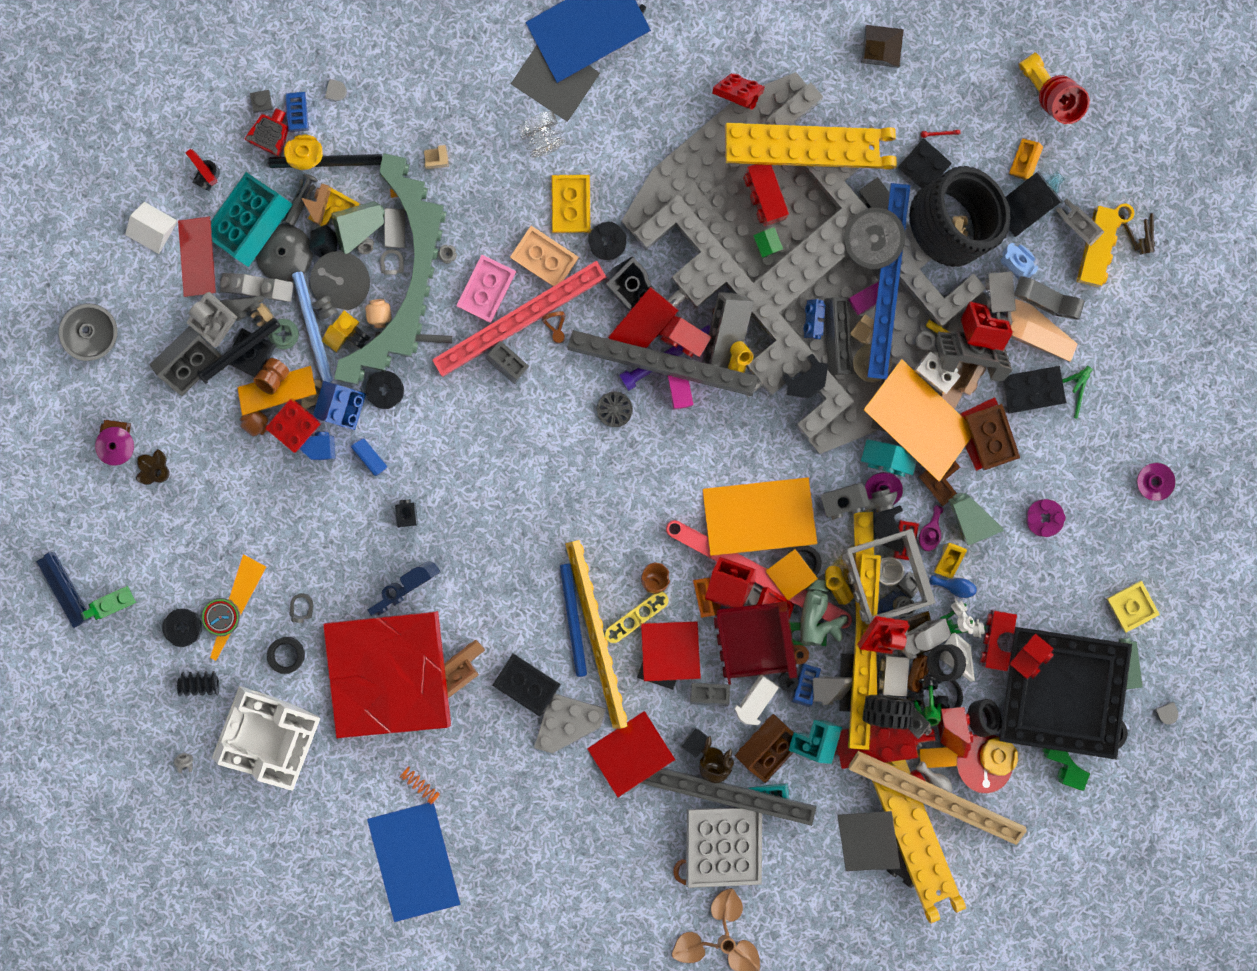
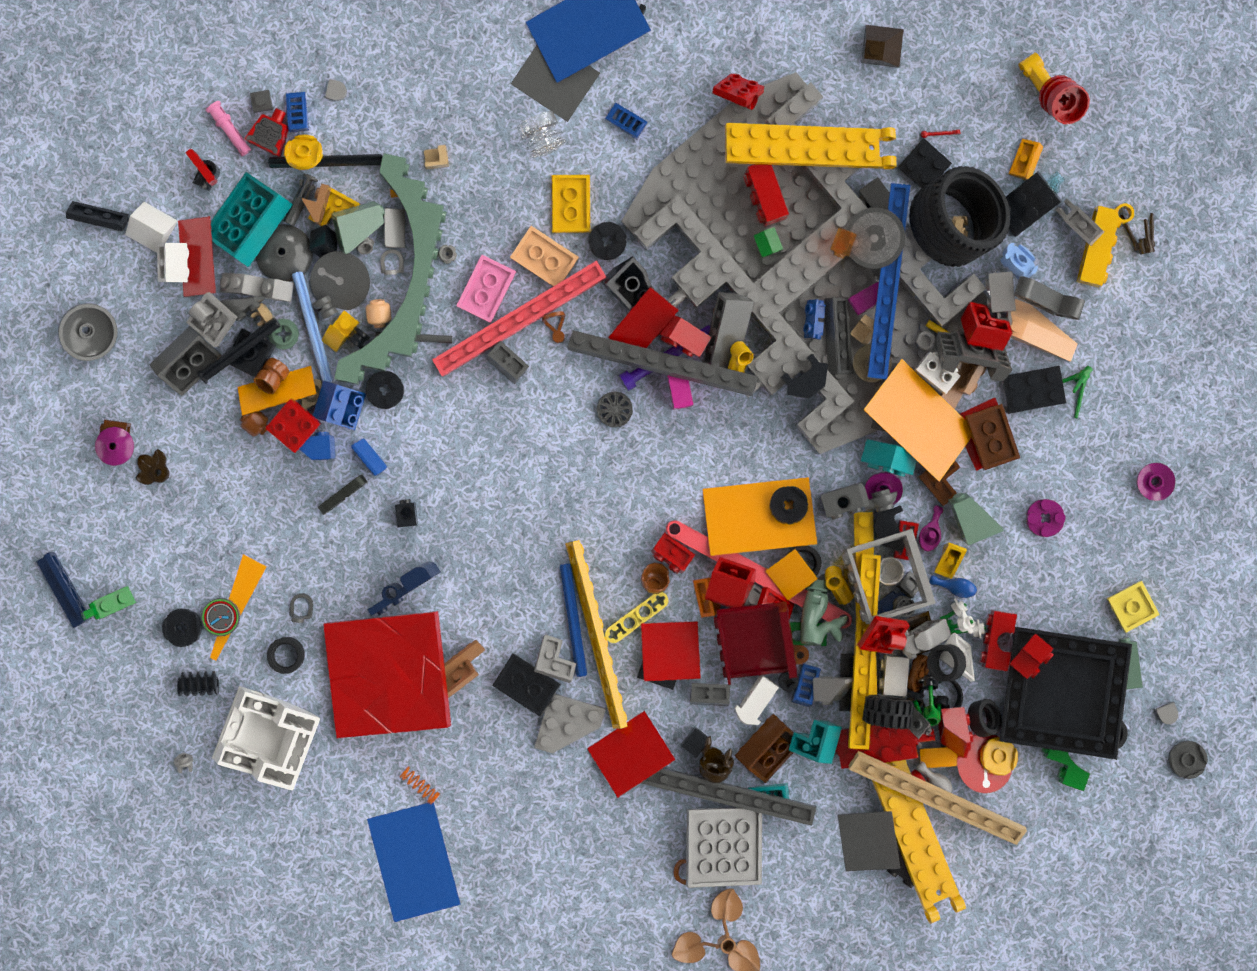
(97, 216): none -> black plate
(172, 262): none -> white brick
(223, 121): none -> bright pink pin
(340, 496): none -> pearl dark grey beam
(550, 664): none -> light grey plate
(635, 134): none -> blue slope
(672, 553): none -> red bracket
(789, 494): none -> black plate
(843, 243): none -> clear orange brick
(1188, 759): none -> dark grey tile

